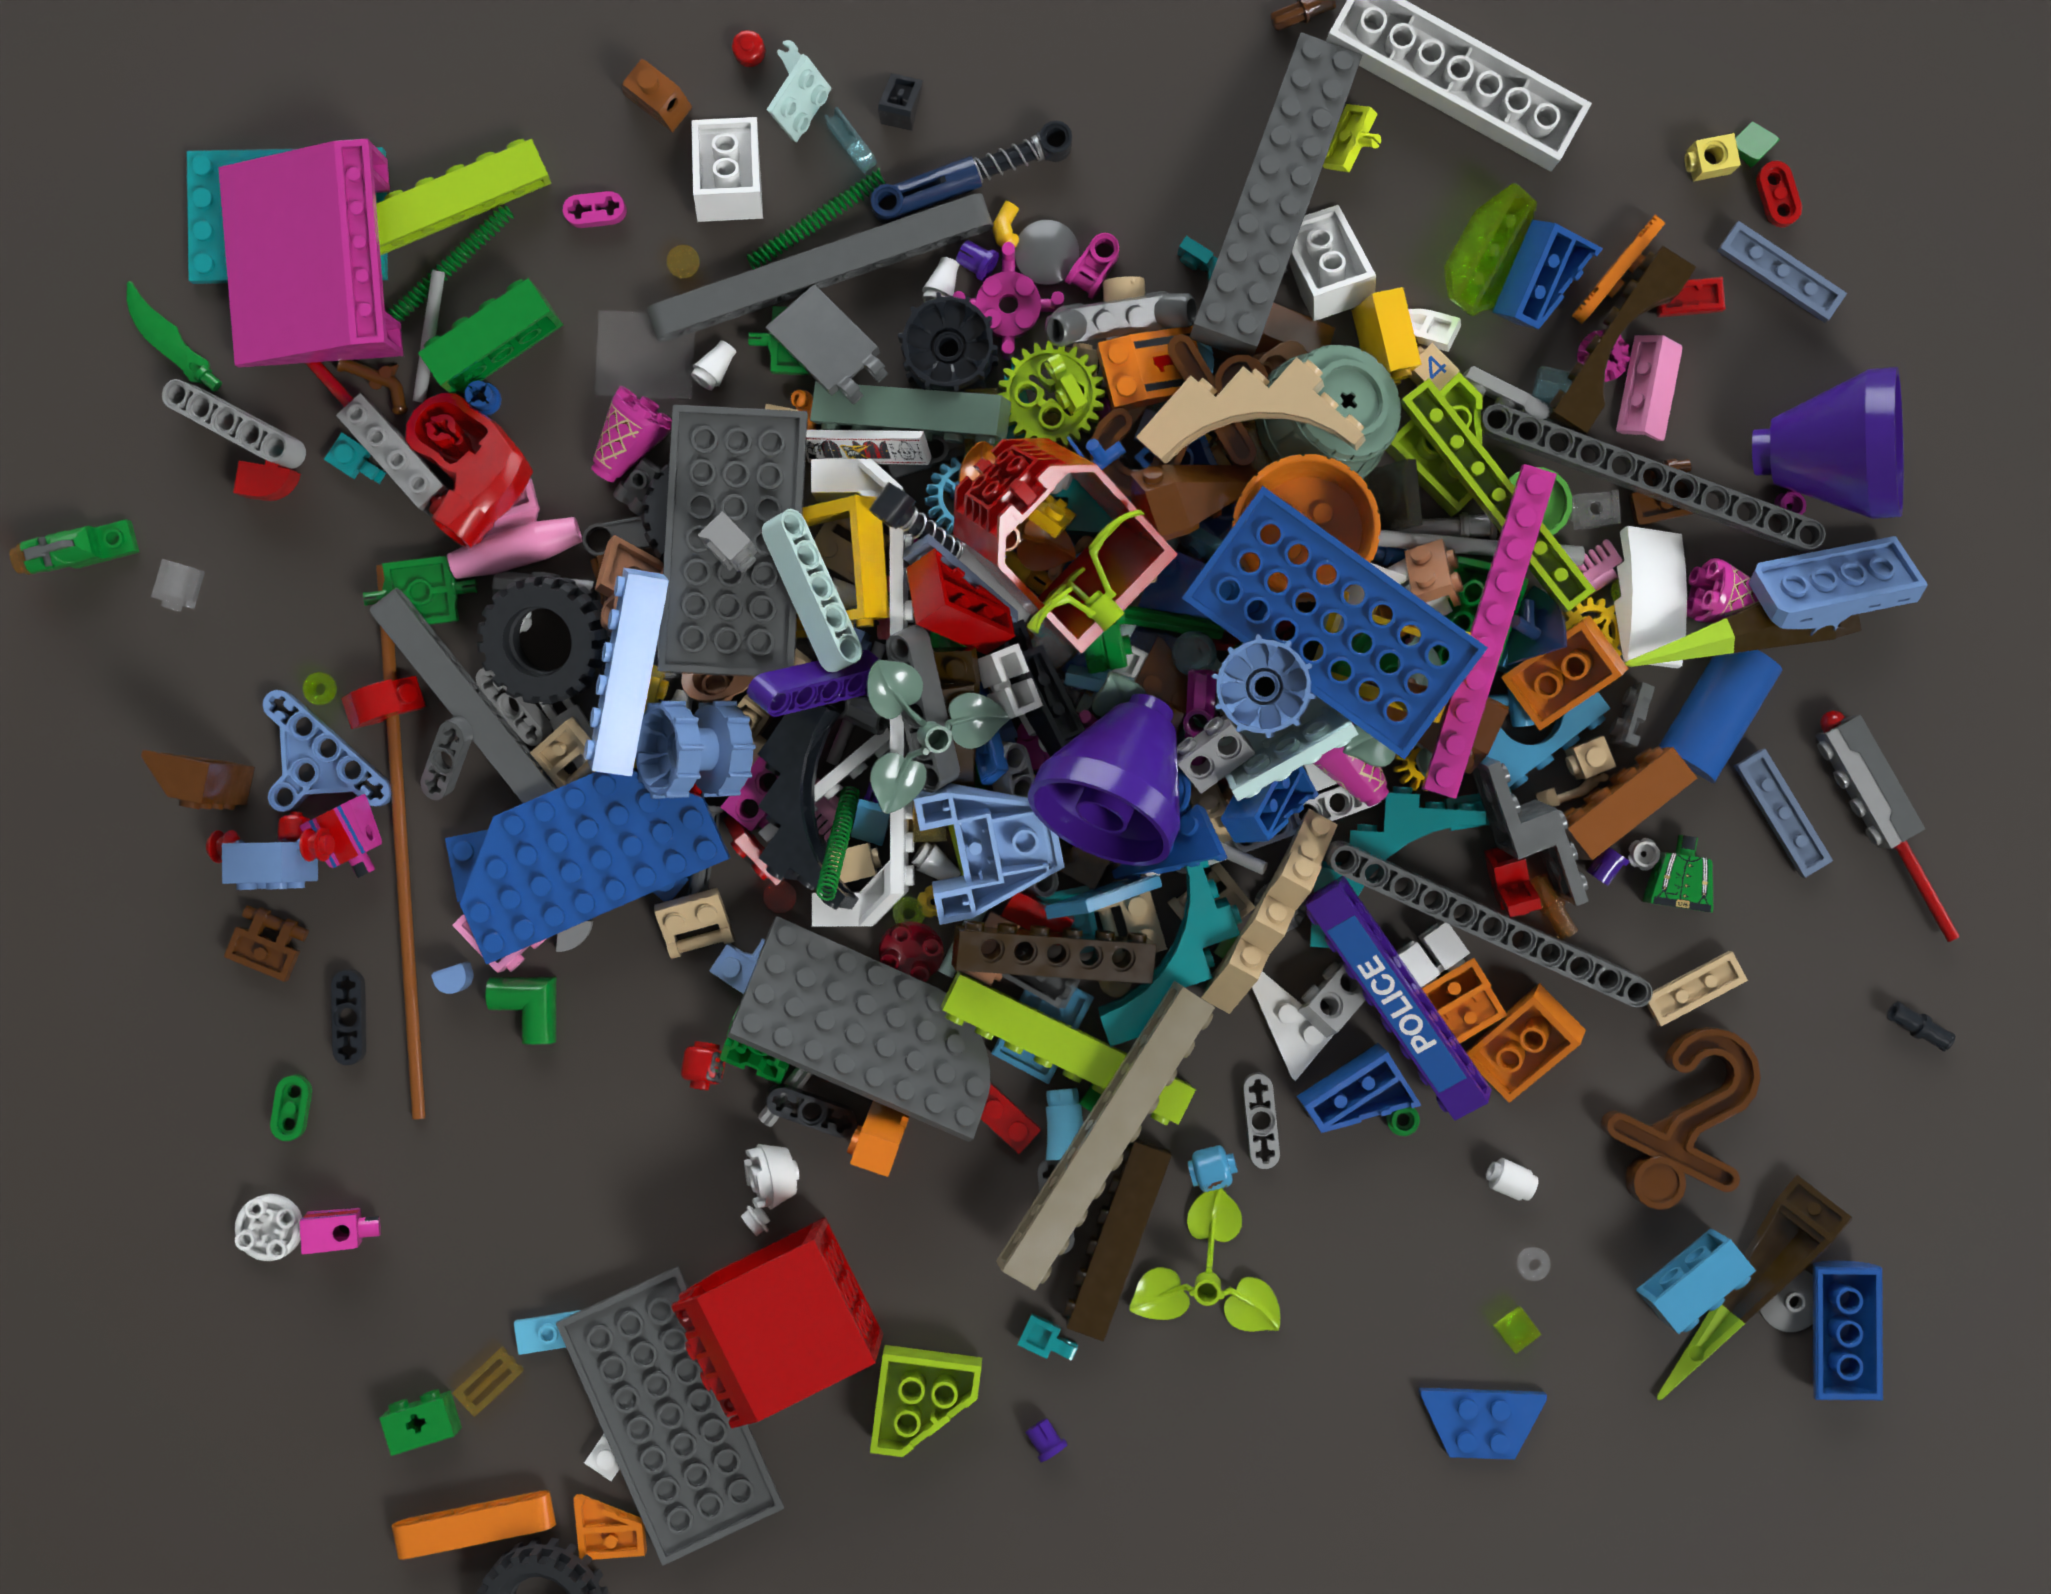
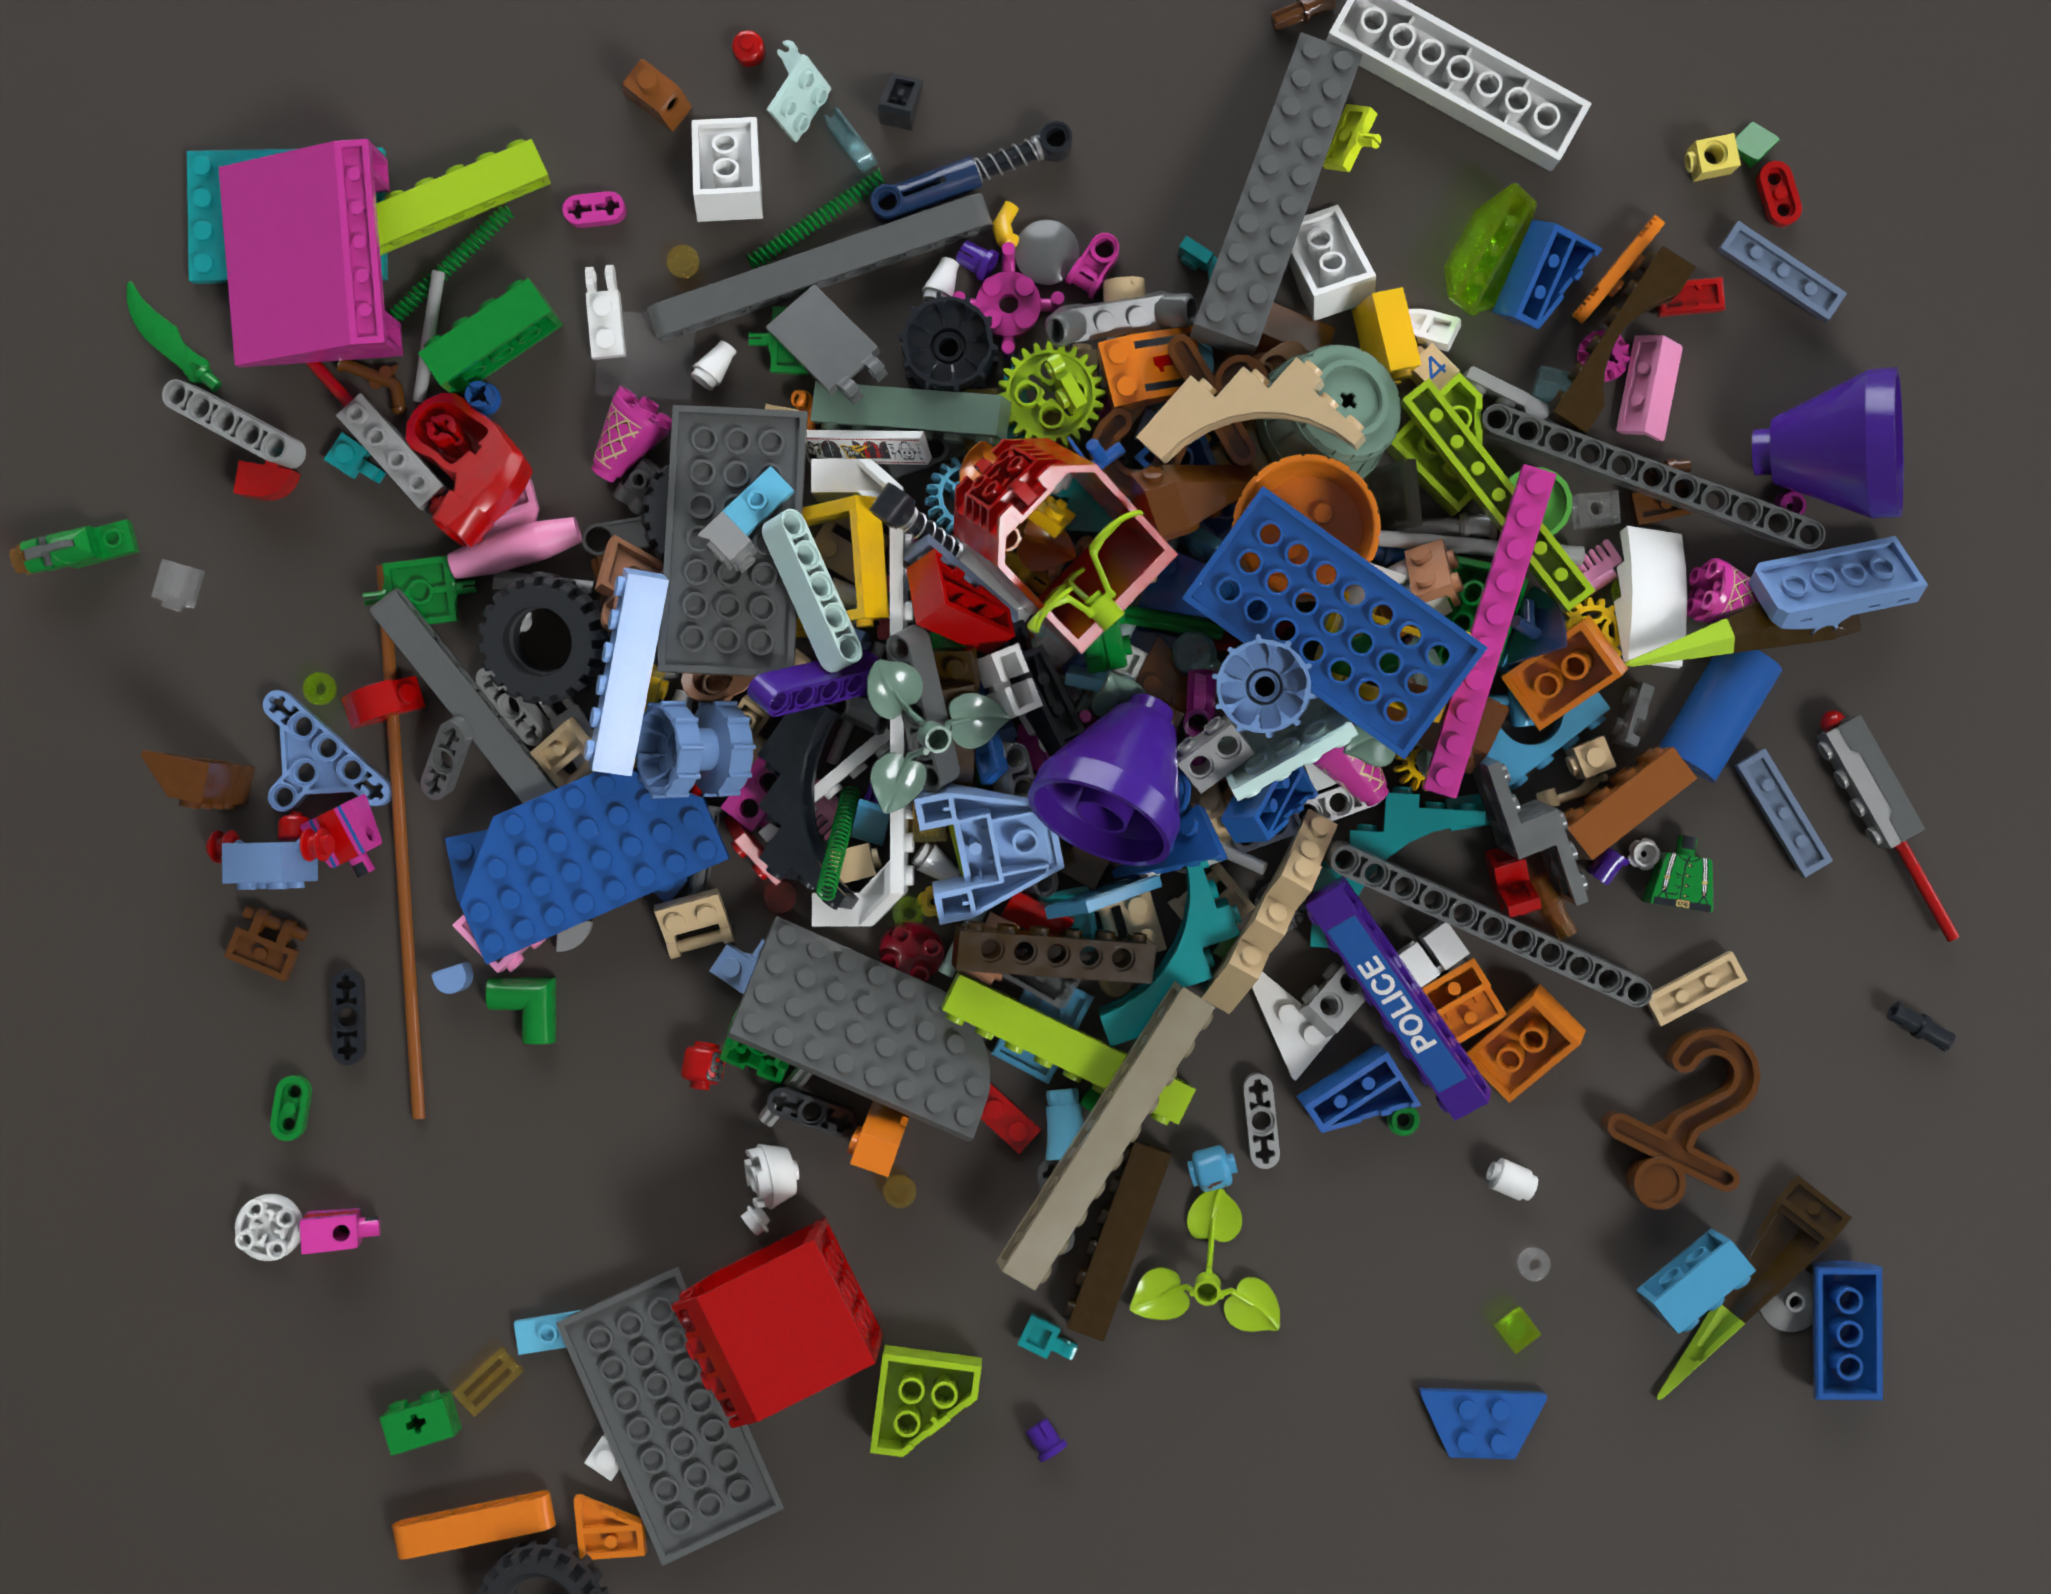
(604, 316): none -> white hinge
(758, 501): none -> medium azure plate
(899, 1191): none -> clear yellow plate

